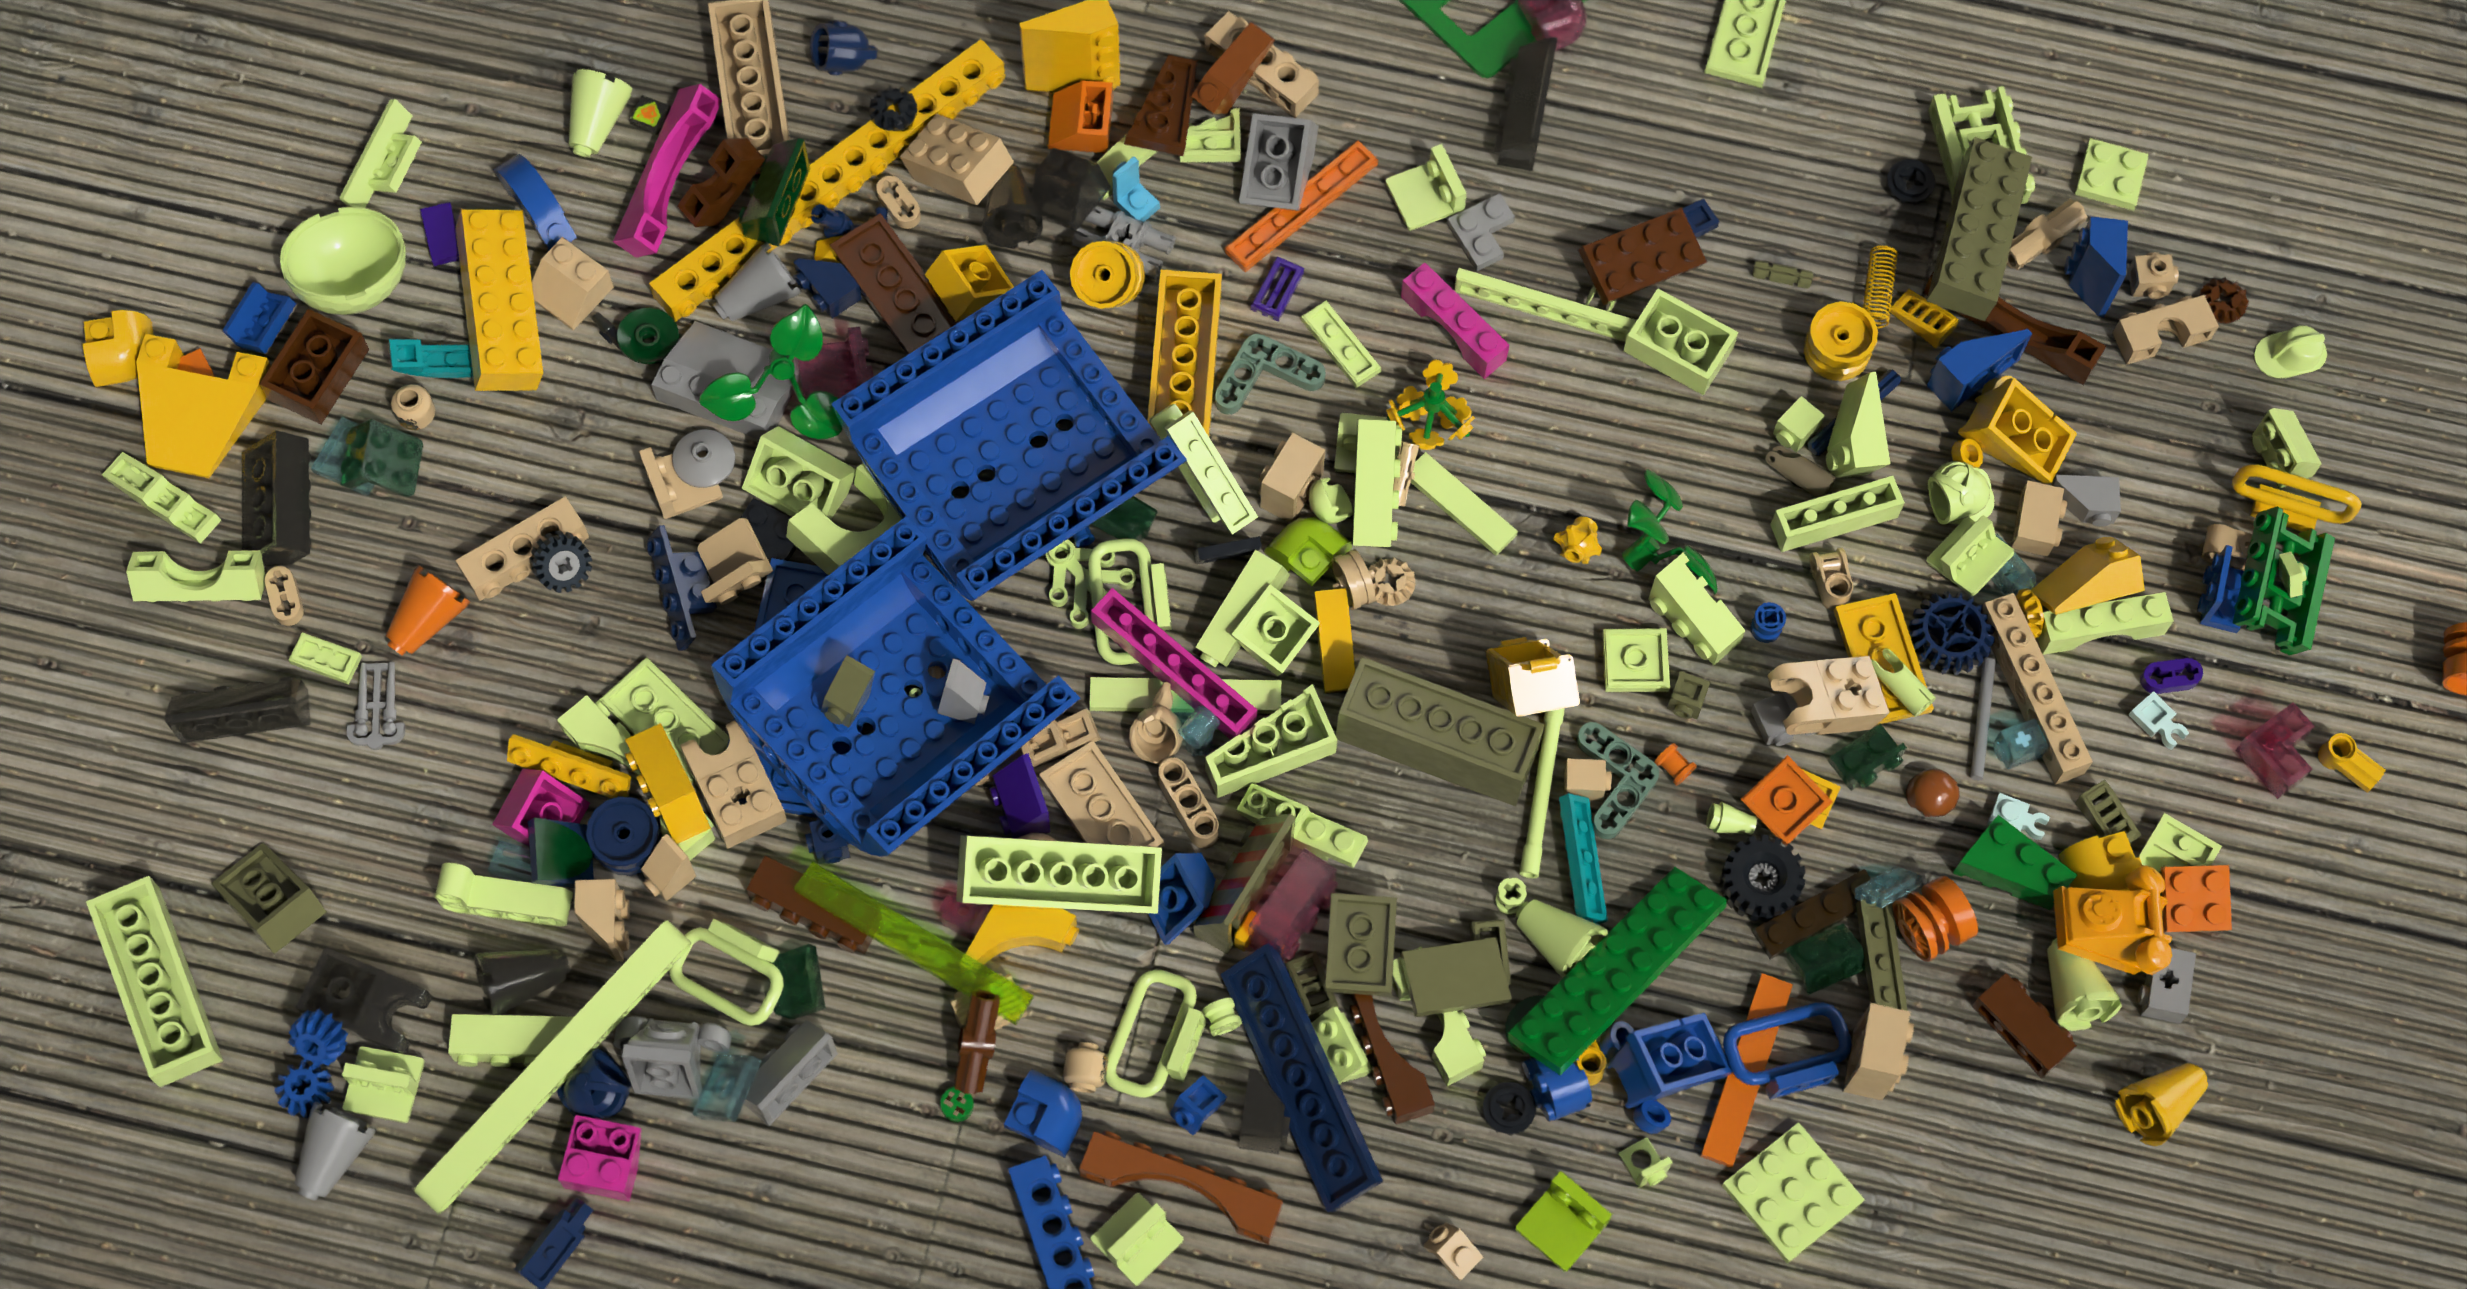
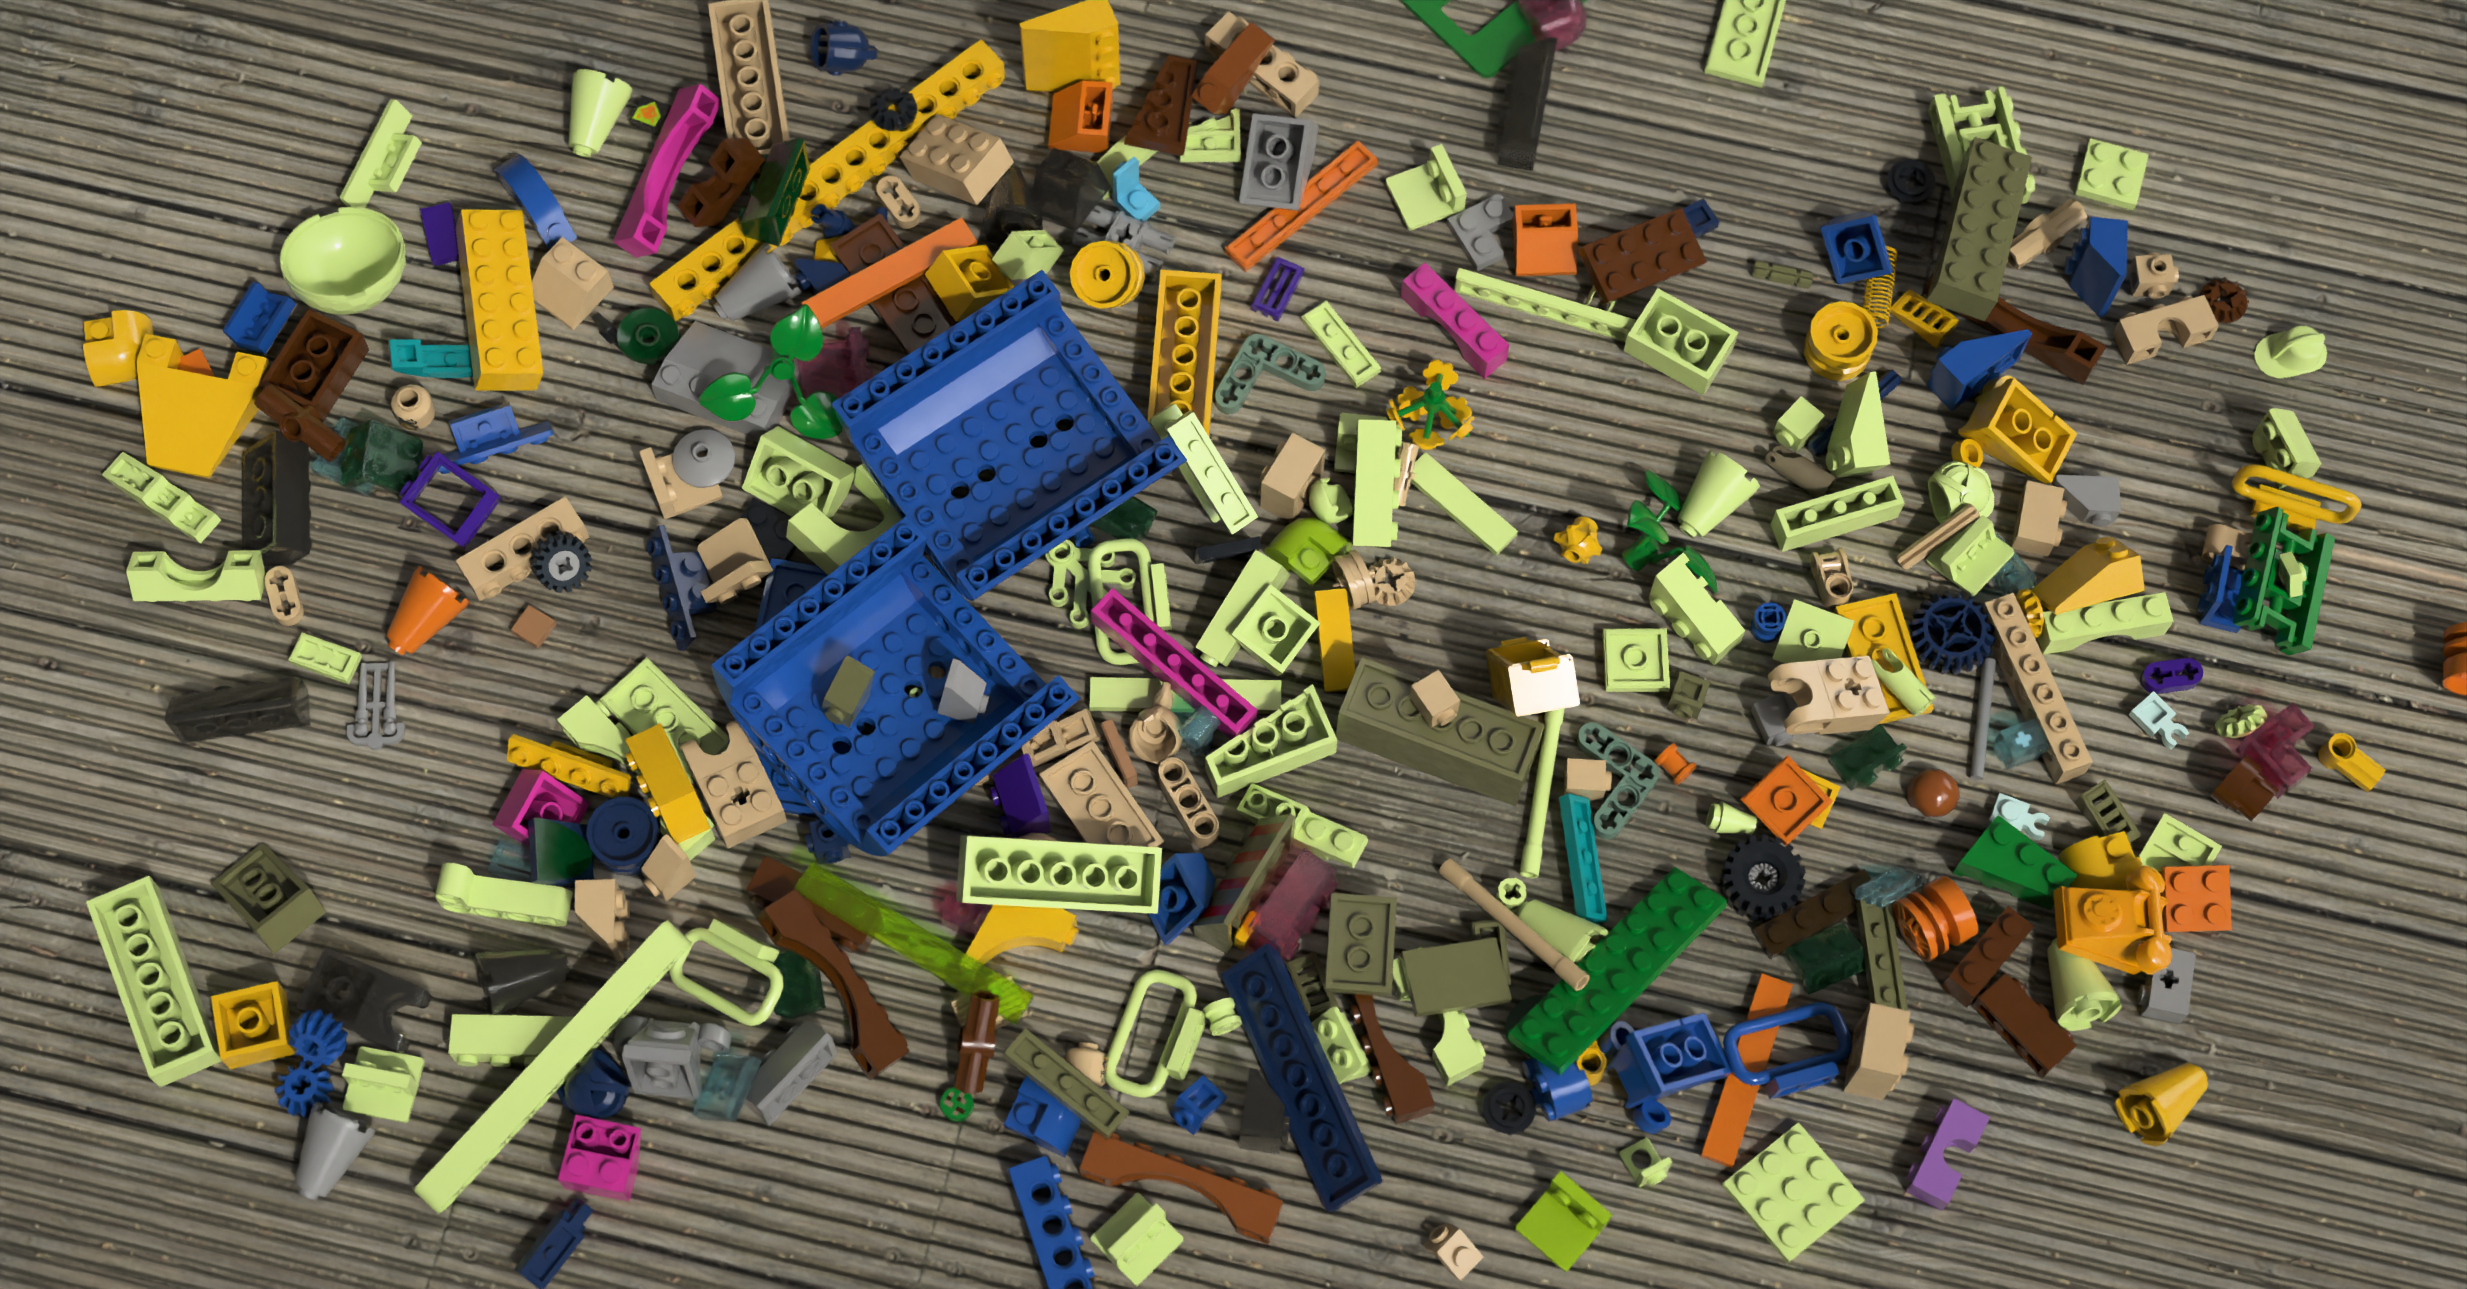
(252, 1025): none -> yellow brick
(300, 423): none -> reddish brown piece
(477, 517): none -> dark purple window
(491, 433): none -> blue bracket
(533, 627): none -> medium nougat tile
(796, 928): none -> reddish brown arch
(888, 273): none -> orange tile
(1026, 254): none -> yellowish green brick
(1066, 1084): none -> olive plate
(1118, 753): none -> medium nougat tile
(1435, 699): none -> tan brick
(1545, 239): none -> orange slope
(1562, 965): none -> tan piece
(1714, 494): none -> yellowish green cone
(1812, 635): none -> yellowish green plate
(1856, 247): none -> blue slope
(1932, 1178): none -> medium lavender arch
(1938, 536): none -> tan axle
(1987, 956): none -> reddish brown arch
(2241, 721): none -> yellowish green gear
(2245, 789): none -> reddish brown piece

